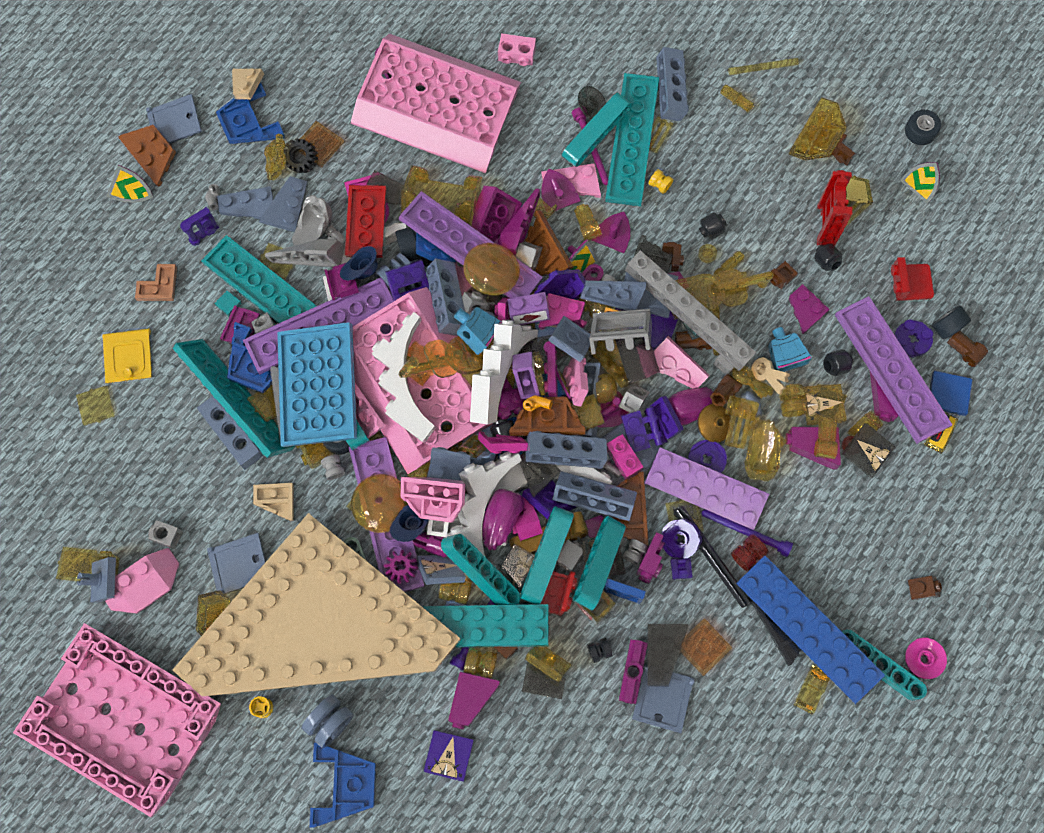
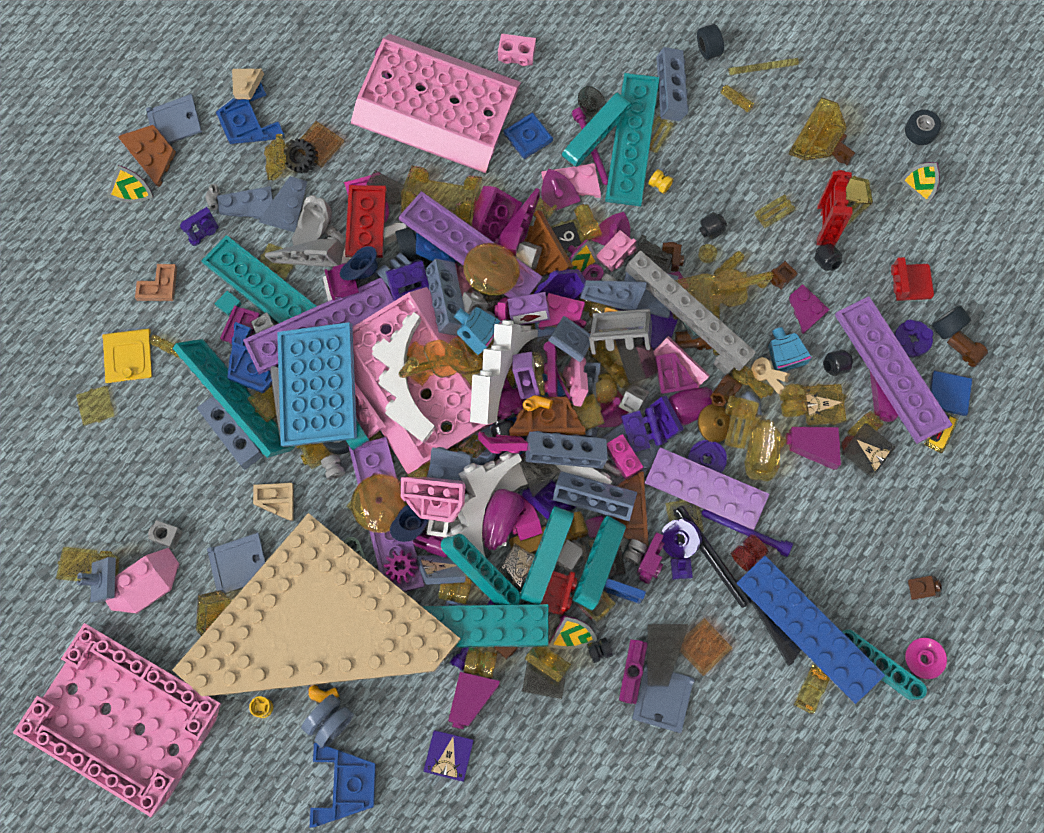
(163, 345): none -> clear yellow axle
(319, 695): none -> light orange arm
(528, 135): none -> blue plate
(568, 234): none -> black piece
(572, 634): none -> shield
(616, 250): none -> bright pink bracket
(672, 374): none -> magenta wing
(710, 41): none -> black wheel
(781, 199): none -> clear yellow tile
(826, 443): clear yellow piece -> none

